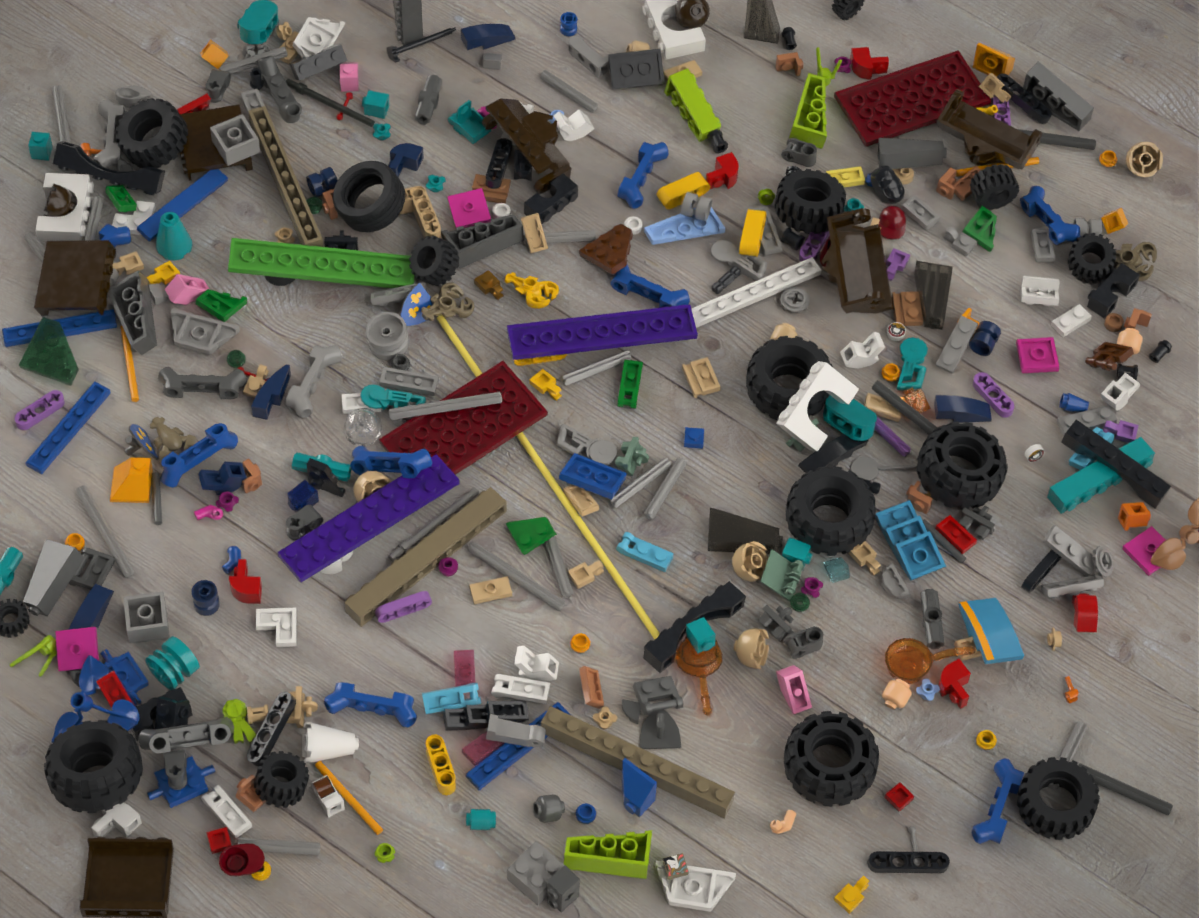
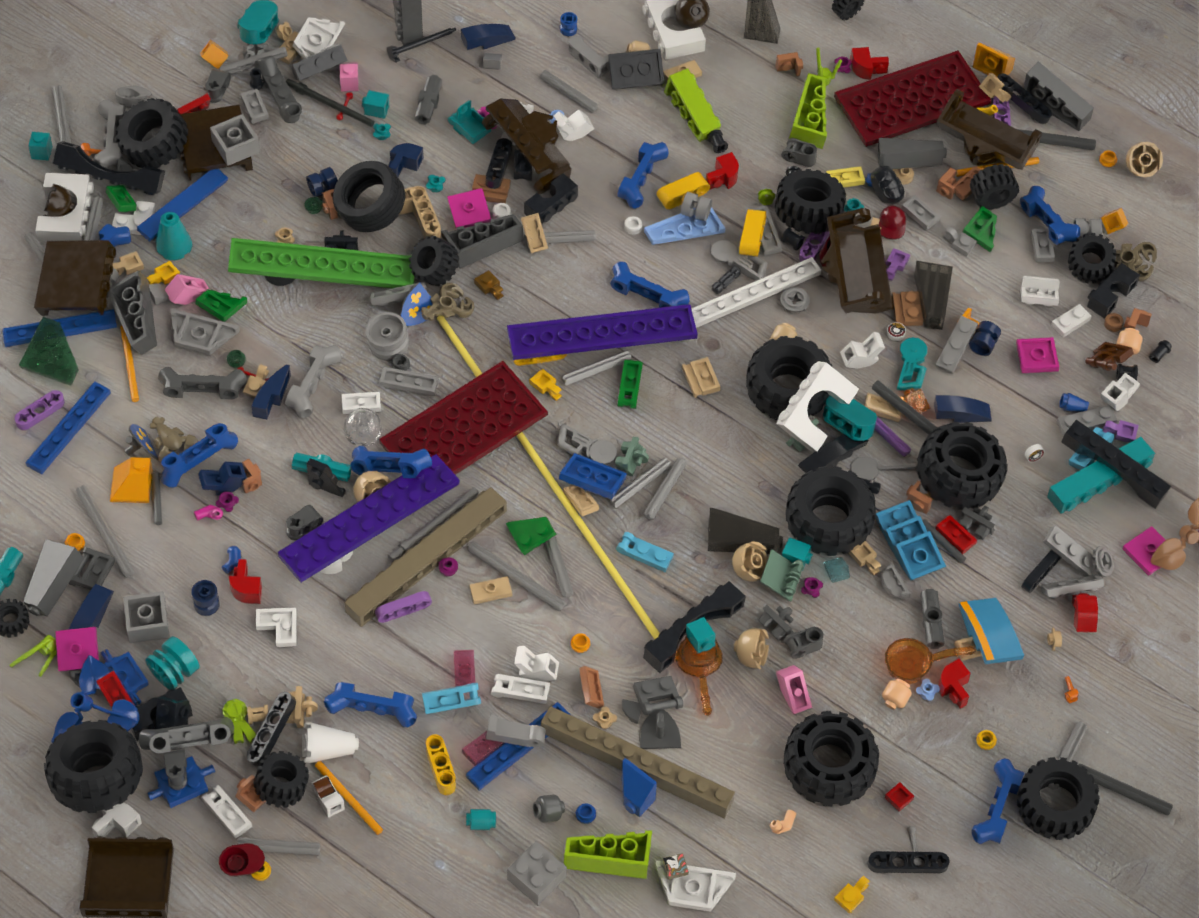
(219, 840): red plate -> none
(284, 178): dark tan brick -> none
(302, 495): clear blue brick -> none
(378, 397): teal piece -> none
(385, 847): lime plate -> none
(445, 405): light grey axle -> none
(478, 715): black slope -> none
(533, 289): yellow animal -> none
(562, 889): dark grey brick -> none
(583, 574): tan plate -> none
(609, 249): reddish brown plate -> none
(694, 437): blue plate -> none
(788, 35): black pin -> none
(799, 597): clear green plate -> none
(890, 372): light orange plate -> none
(993, 387): medium lavender beam -> none
(1133, 515): orange brick -> none

